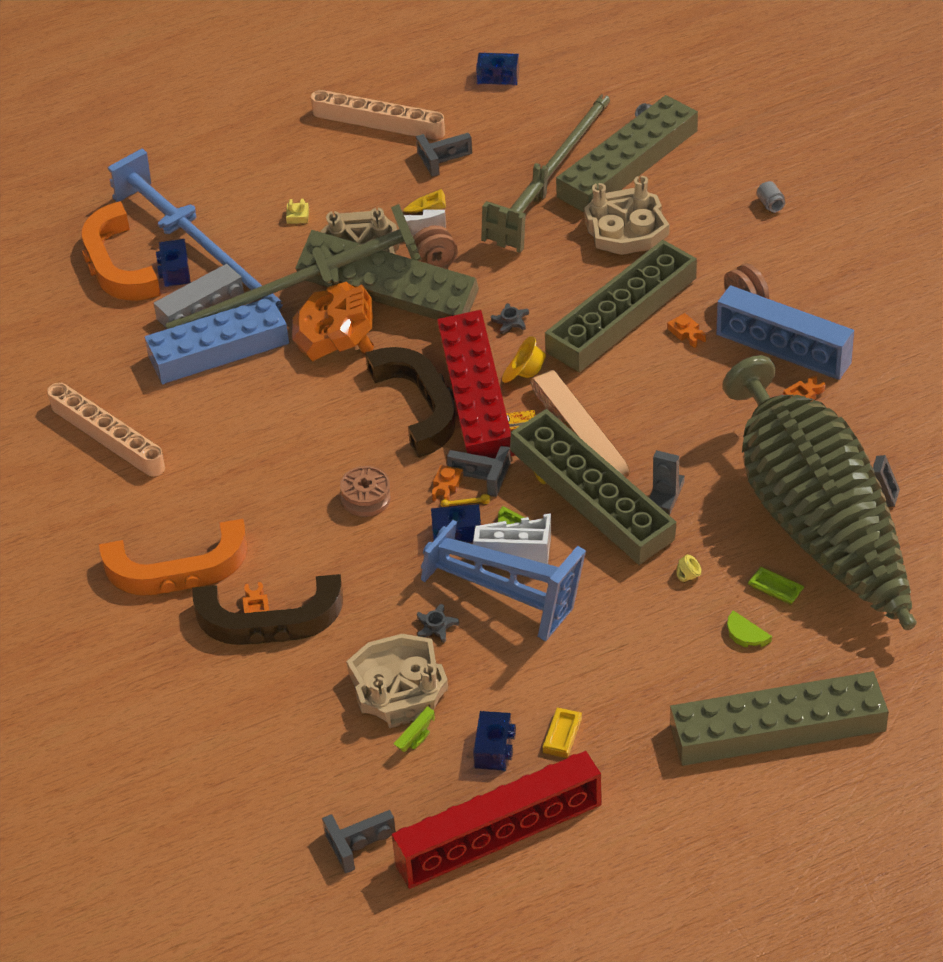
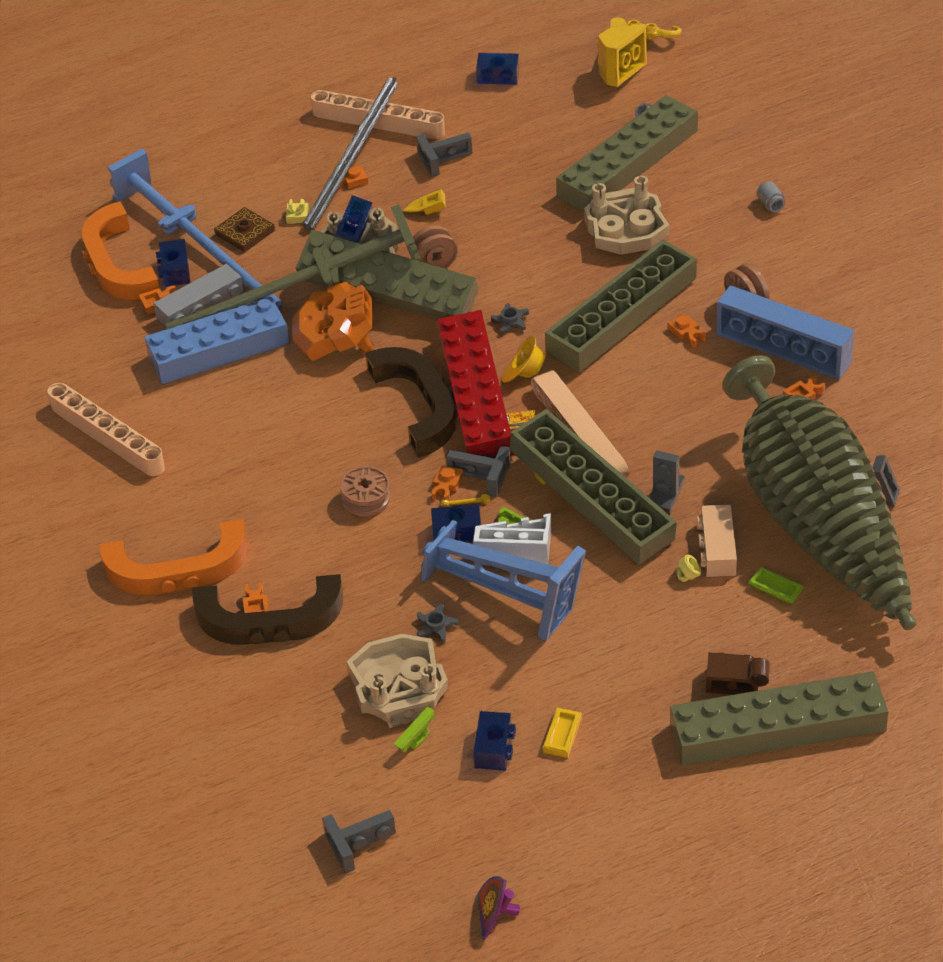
(148, 298): none -> orange plate
(244, 229): none -> reddish brown plate
(350, 154): none -> dark grey axle
(354, 177): none -> orange plate
(354, 219): none -> clear blue brick
(429, 218): white slope -> none
(494, 900): none -> shield
(497, 819): red brick -> none
(508, 225): olive piece -> none
(624, 49): none -> yellow slope
(717, 540): none -> light nougat brick
(735, 673): none -> reddish brown hinge
(745, 632): lime tile -> none

